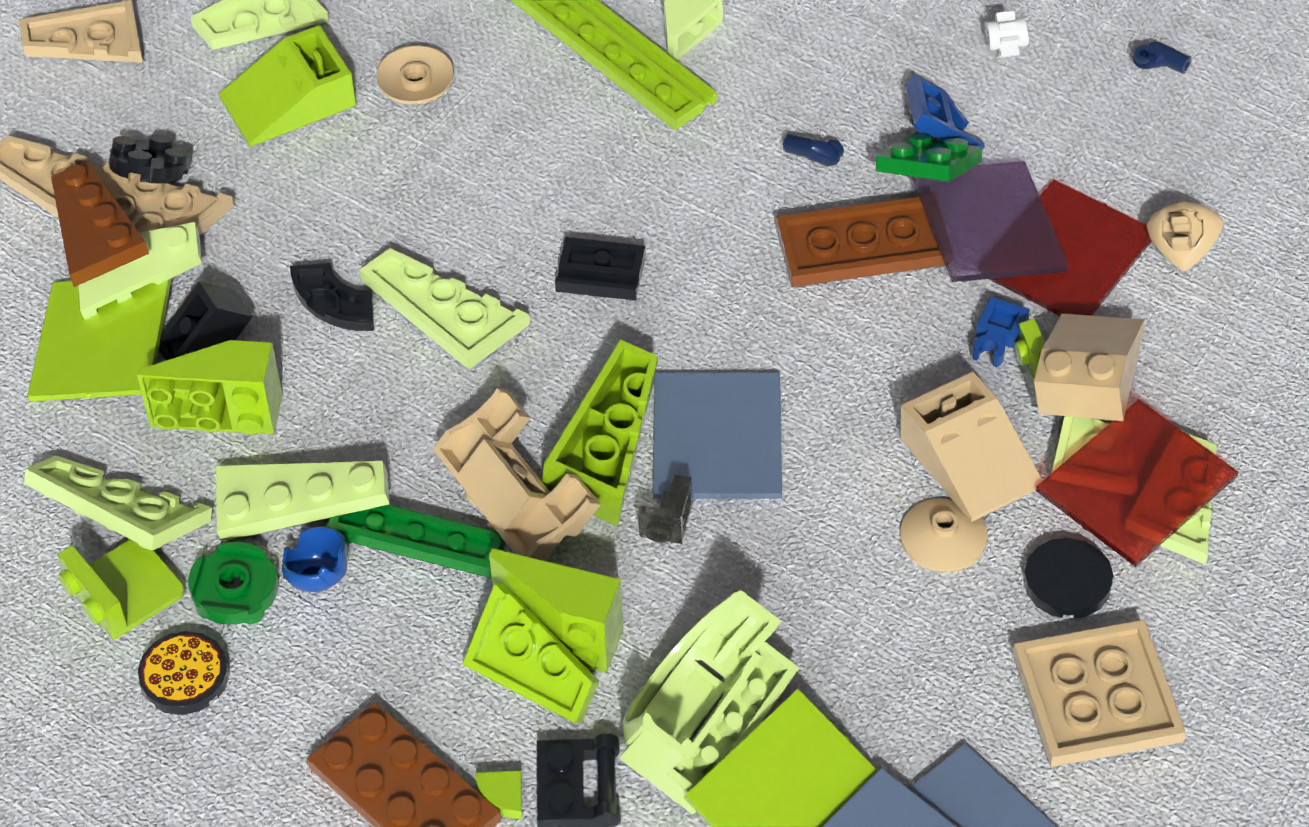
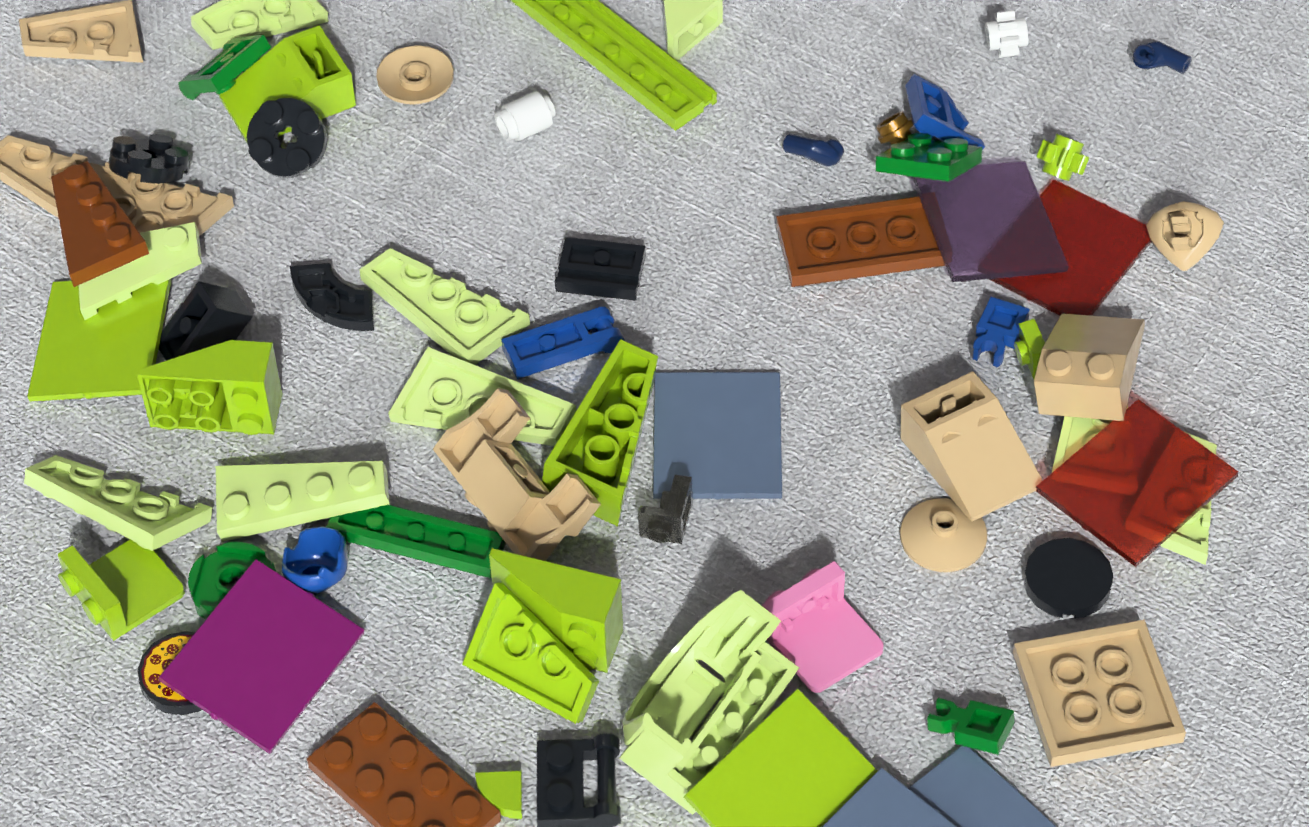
(220, 72): none -> green plate
(262, 656): none -> magenta piece
(275, 118): none -> black plate
(450, 390): none -> yellowish green wing
(525, 116): none -> white brick
(561, 342): none -> blue plate
(821, 629): none -> bright pink bracket
(895, 128): none -> pearl gold plate
(976, 727): none -> green plate
(1062, 157): none -> lime gear

